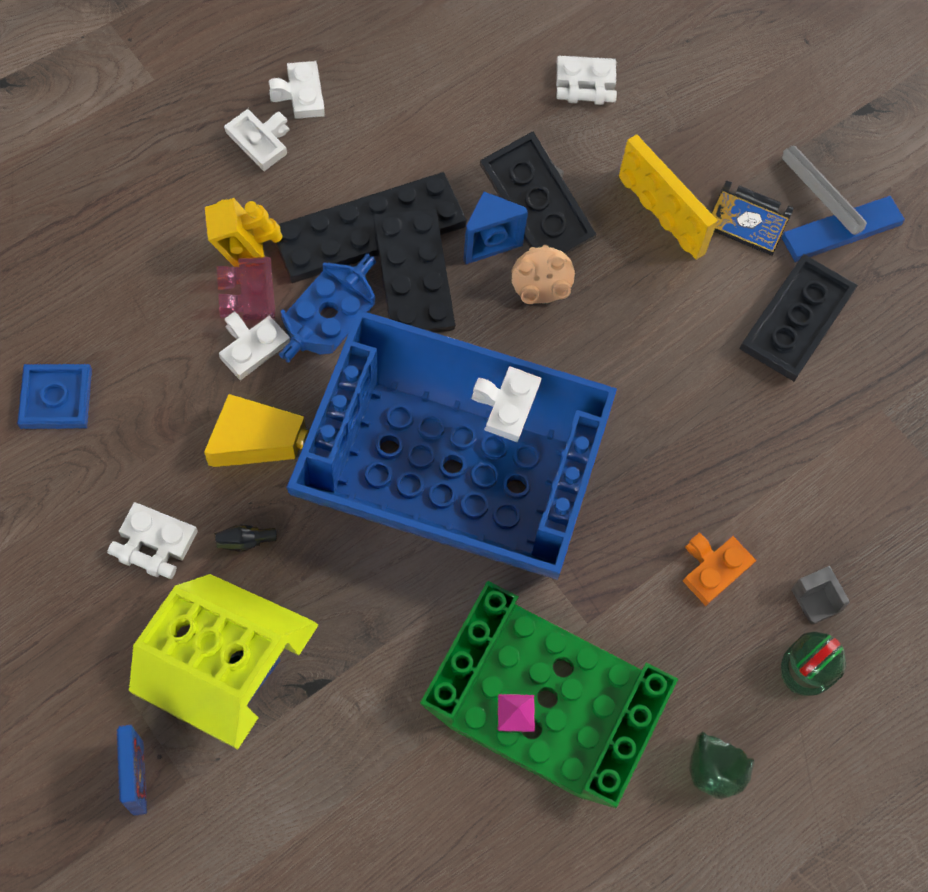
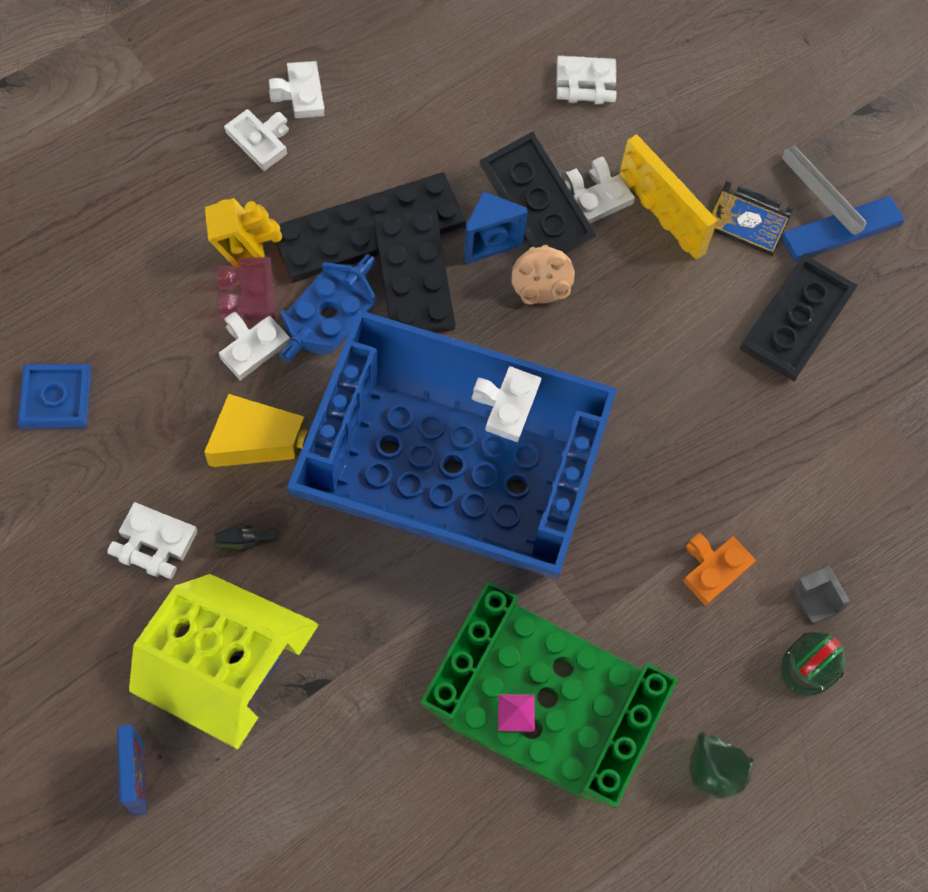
(602, 199): none -> white plate

